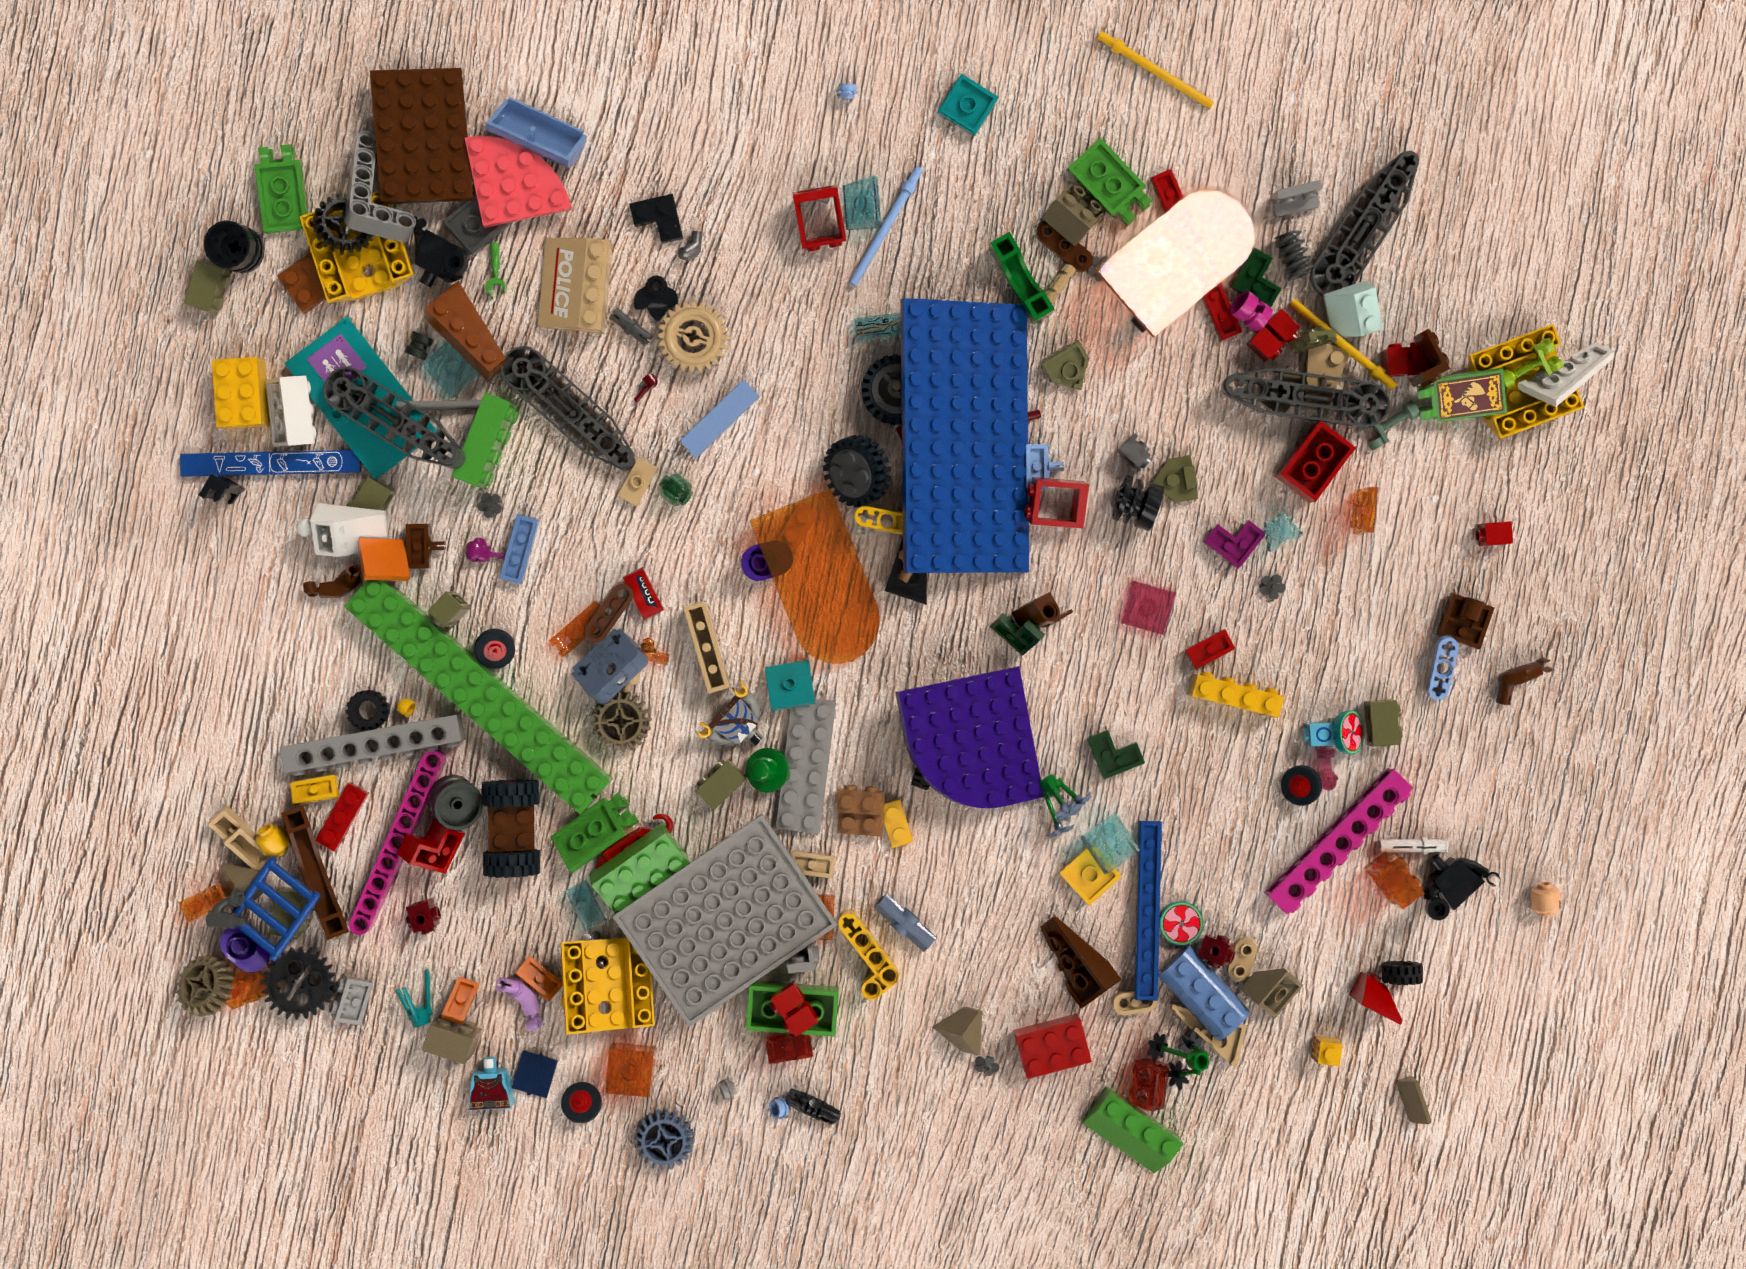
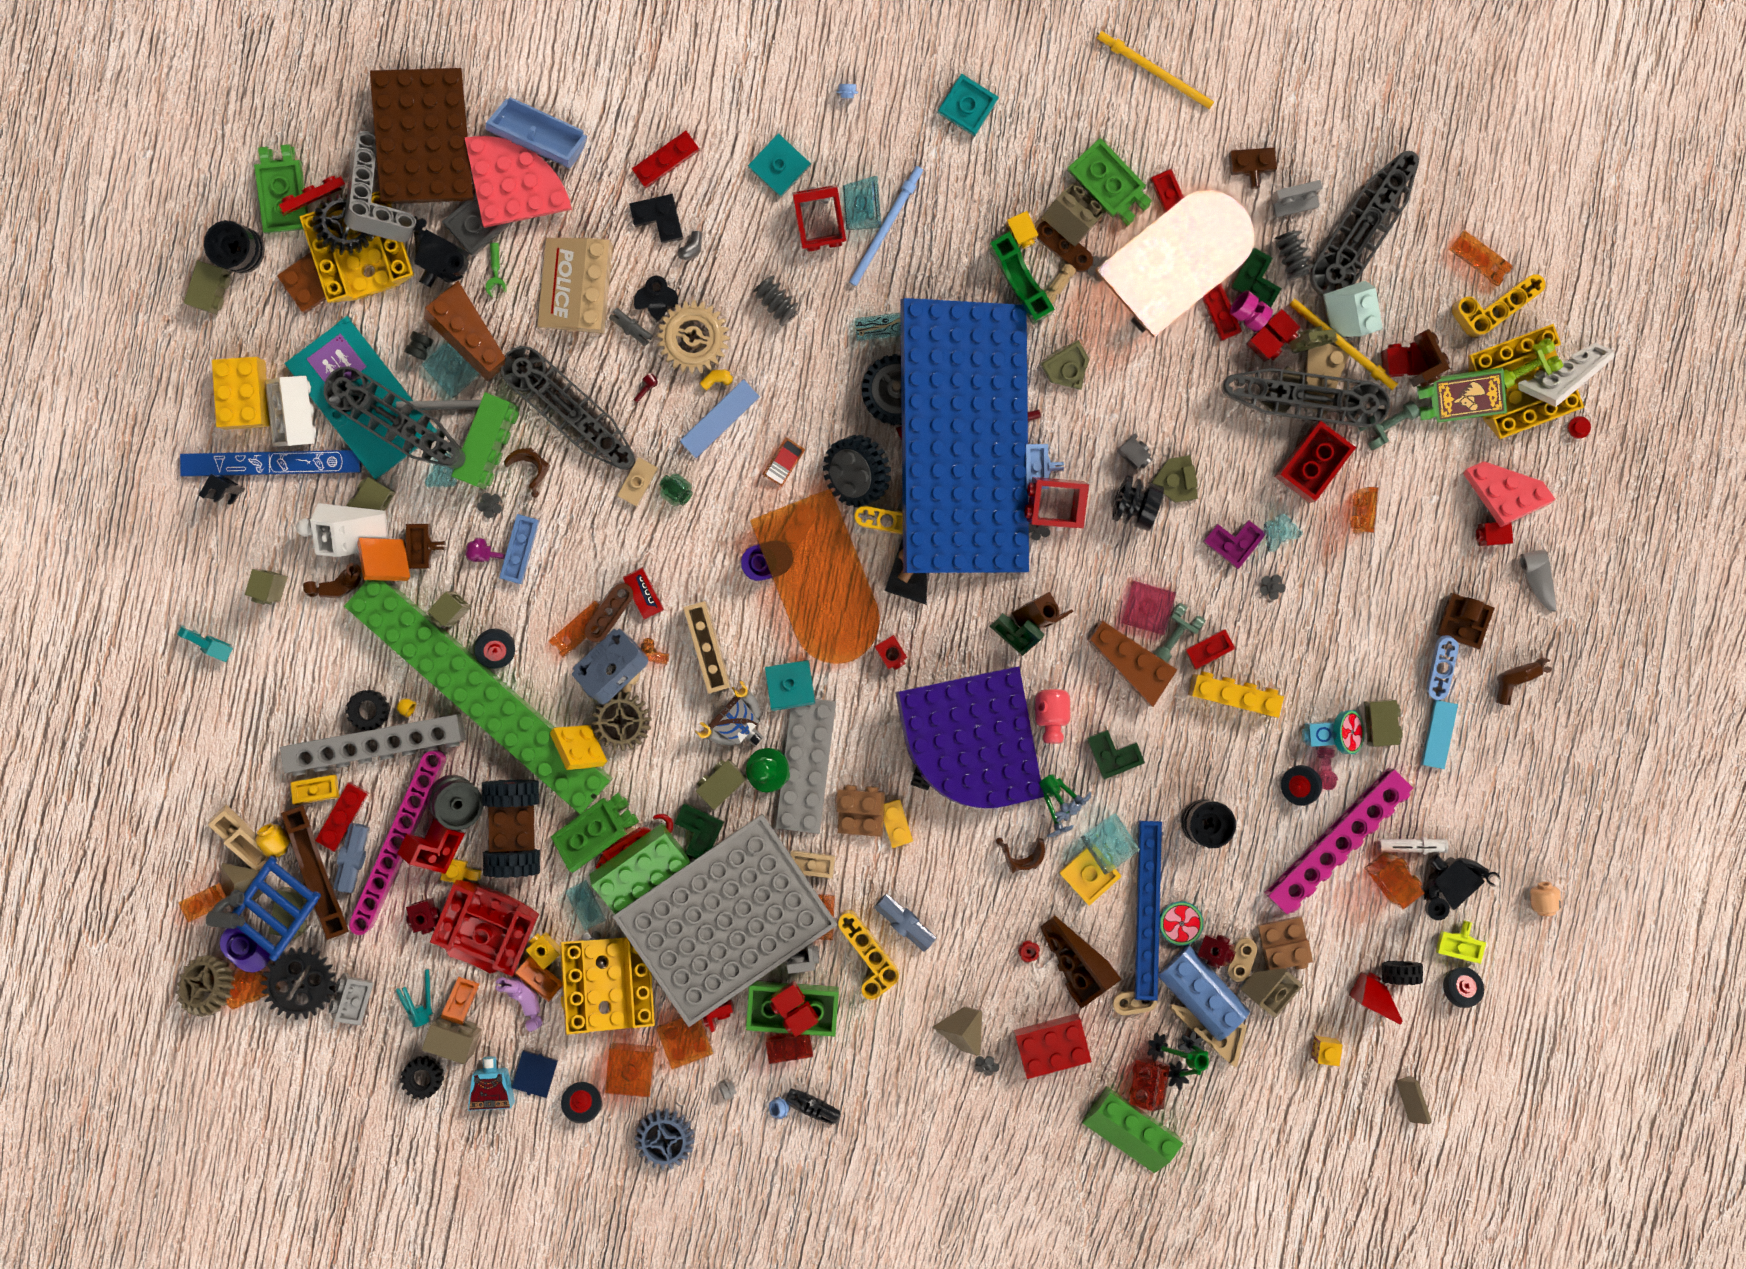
(209, 645): none -> teal piece
(265, 586): none -> olive brick
(311, 194): none -> red plate
(351, 857): none -> sand blue piece
(422, 1064): none -> black tyre
(439, 478): none -> clear light blue animal
(459, 871): none -> yellow plate
(484, 927): none -> red slope
(530, 456): none -> reddish brown helmet
(543, 949): none -> yellow brick
(578, 747): none -> yellow plate
(665, 159): none -> red plate
(684, 1043): none -> clear orange plate
(703, 825): none -> dark green plate
(716, 376): none -> yellow arm
(721, 1013): none -> red bracket
(777, 301): none -> dark grey piece
(779, 165): none -> teal plate
(783, 462): none -> slope
(886, 644): none -> red brick
(1022, 230): none -> yellow brick
(1028, 863): none -> reddish brown helmet
(1028, 957): none -> red plate
(1039, 530): none -> dark grey plant
(1052, 712): none -> coral piece
(1137, 665): none -> dark orange wedge
(1164, 652): none -> sand green bar
(1220, 827): none -> black wheel
(1253, 163): none -> reddish brown plate
(1285, 944): none -> medium nougat plate
(1439, 734): none -> medium azure tile
(1461, 944): none -> neon yellow plate
(1463, 987): none -> black wheel
(1480, 257): none -> clear orange plate
(1502, 304): none -> yellow beam
(1506, 492): none -> coral plate
(1539, 574): none -> light grey piece
(1579, 427): none -> red plate

